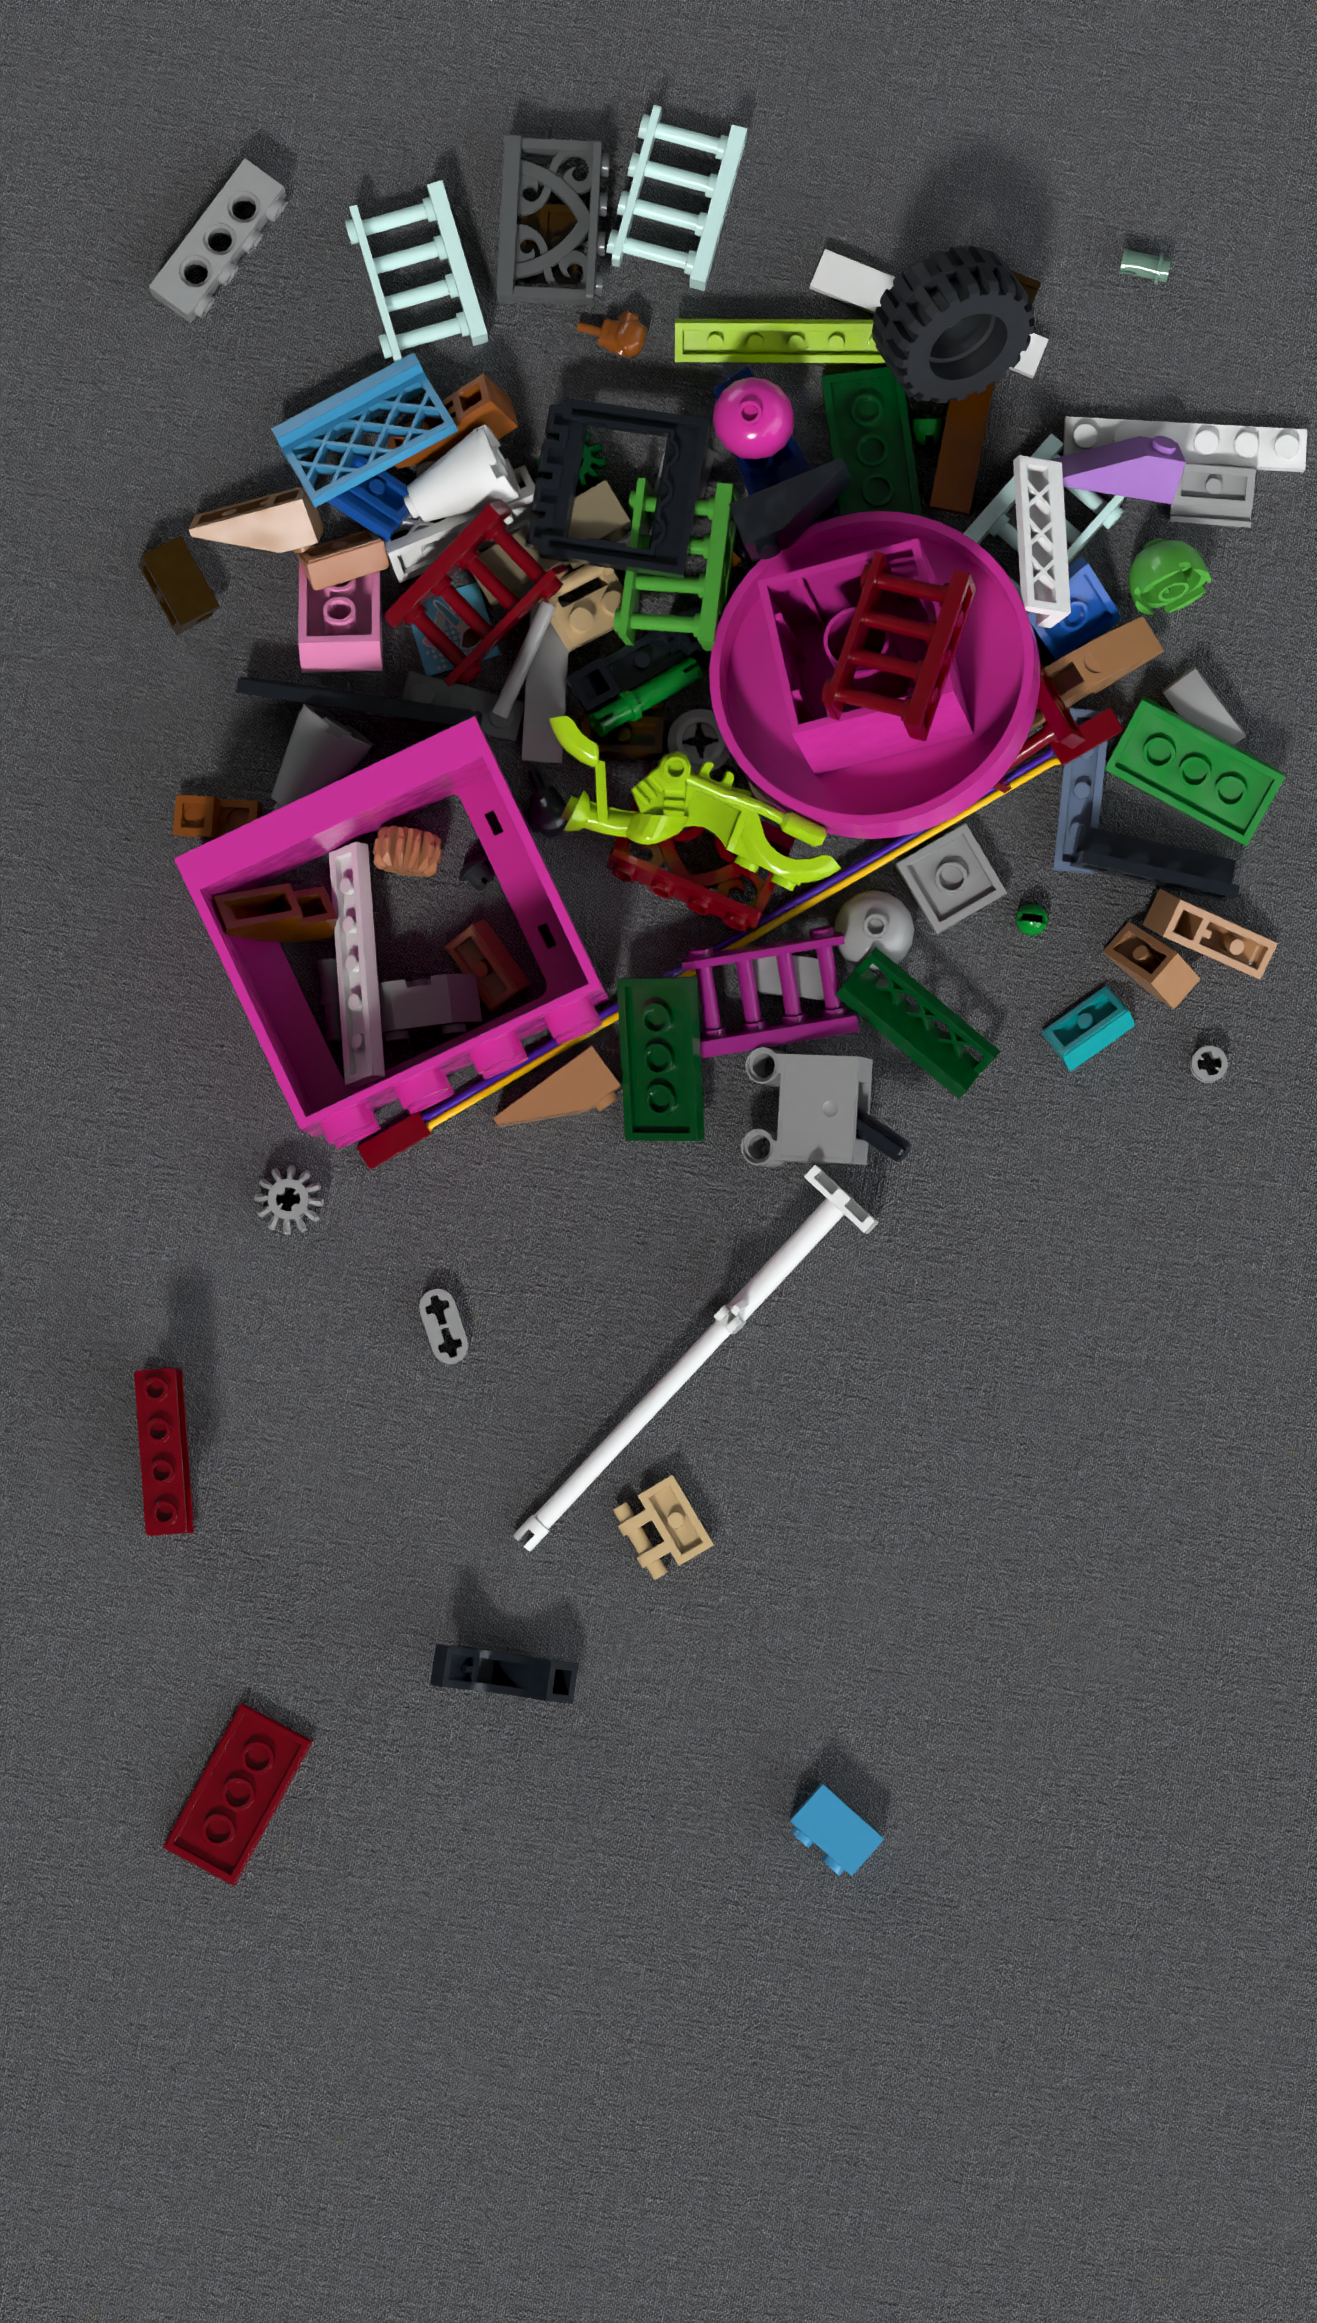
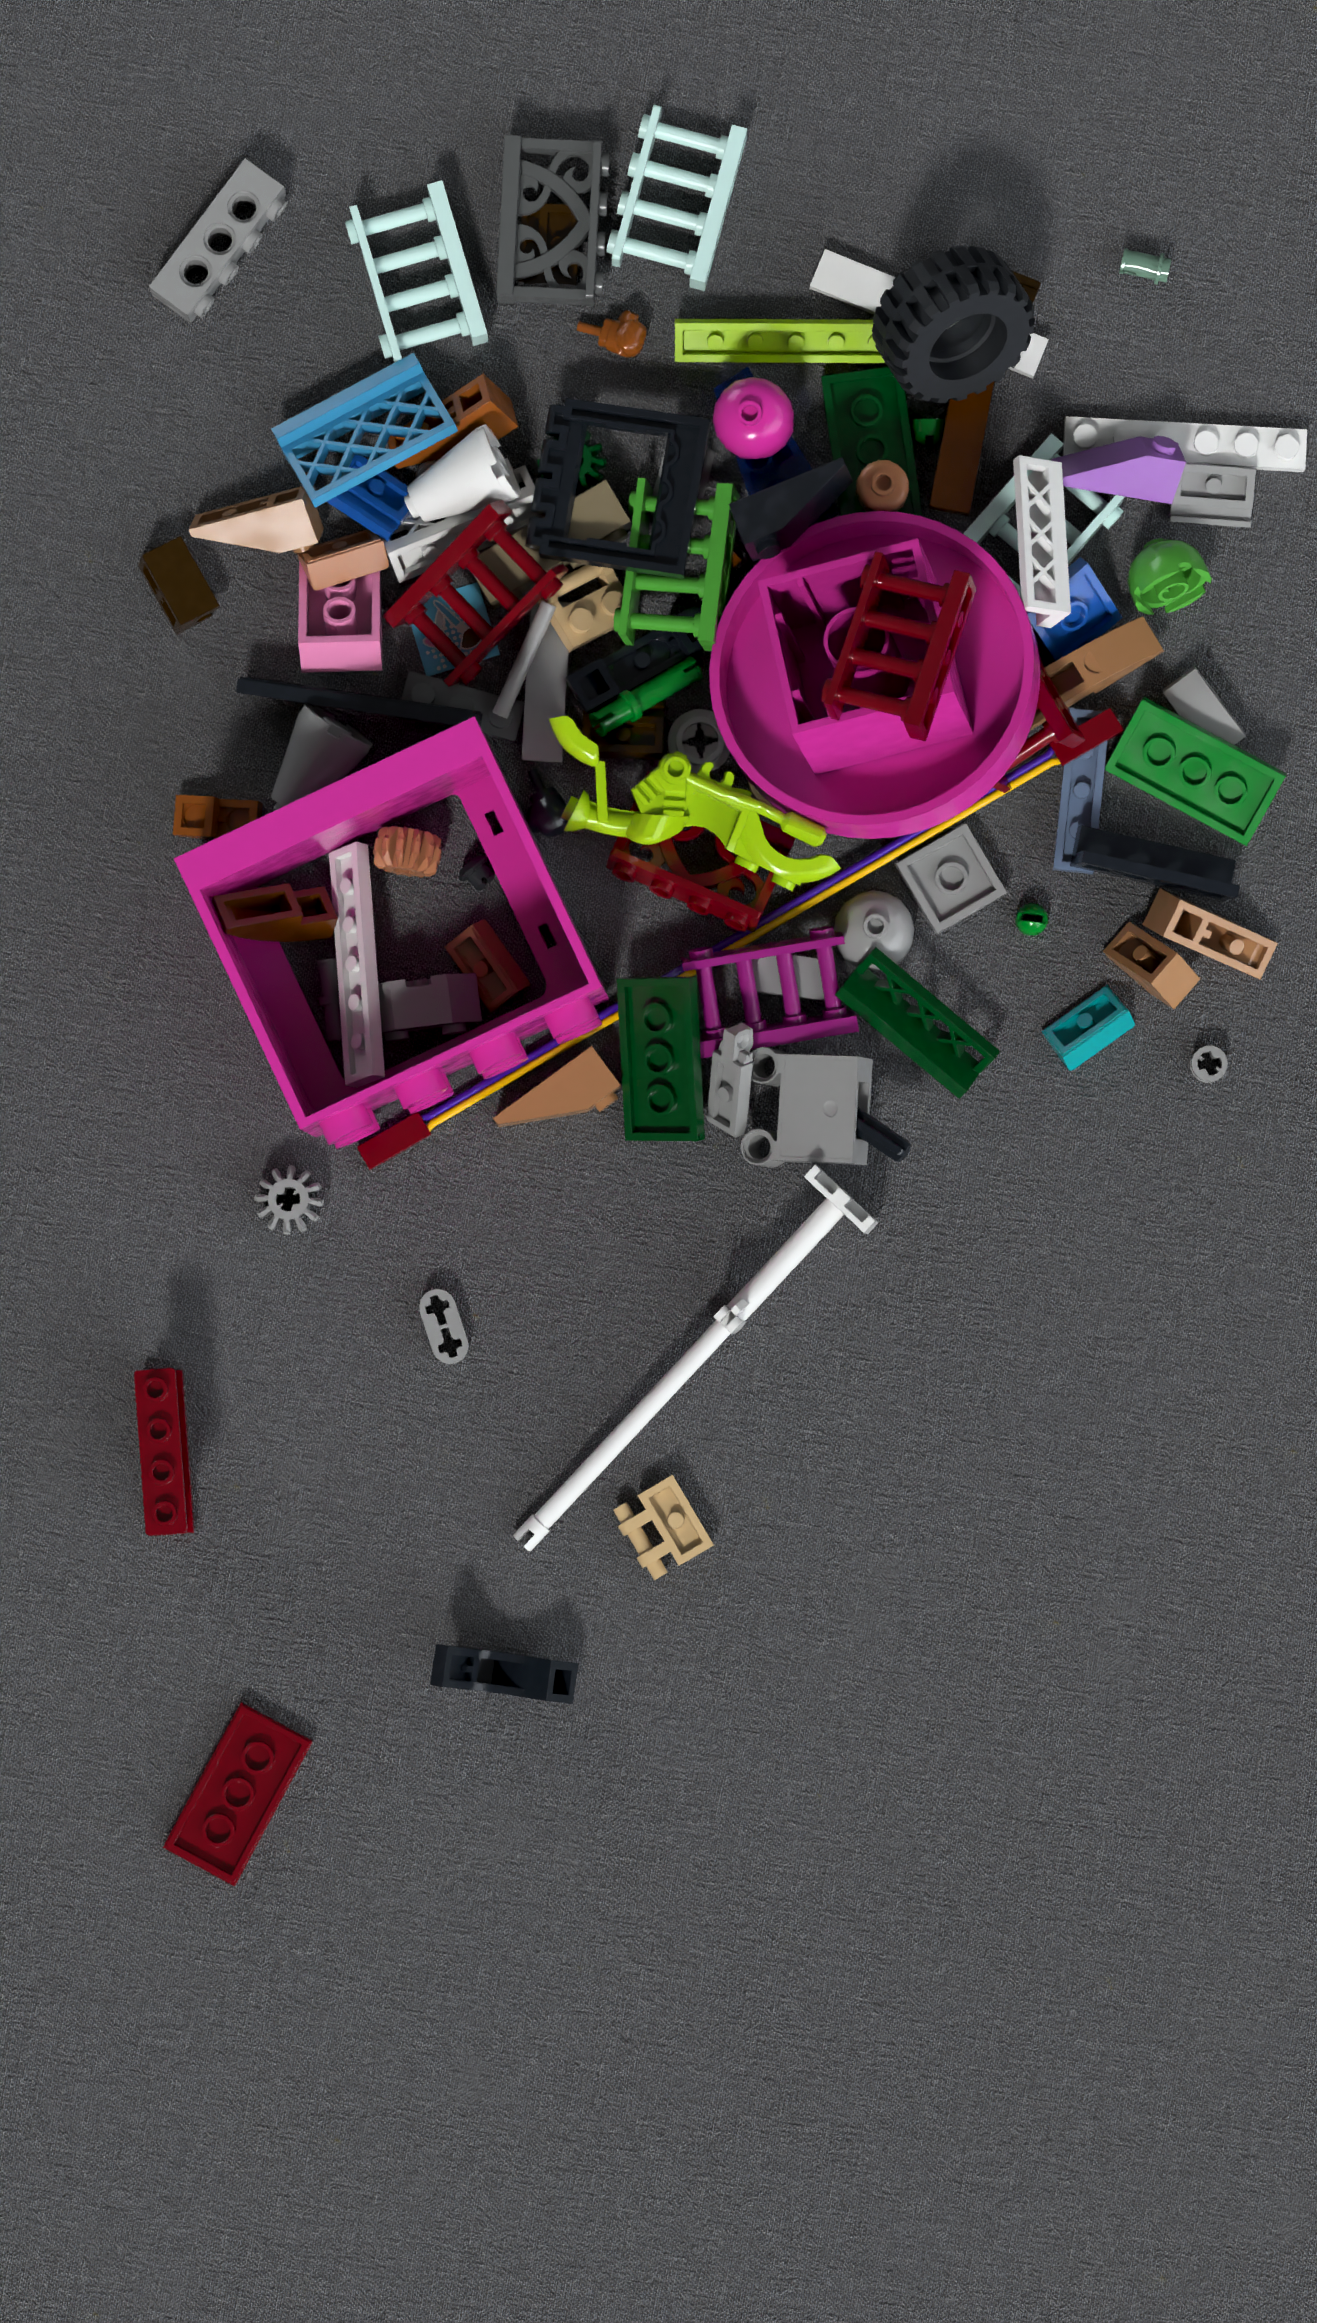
(731, 1081): none -> light grey hinge
(835, 1830): dark azure brick -> none
(882, 487): none -> nougat head

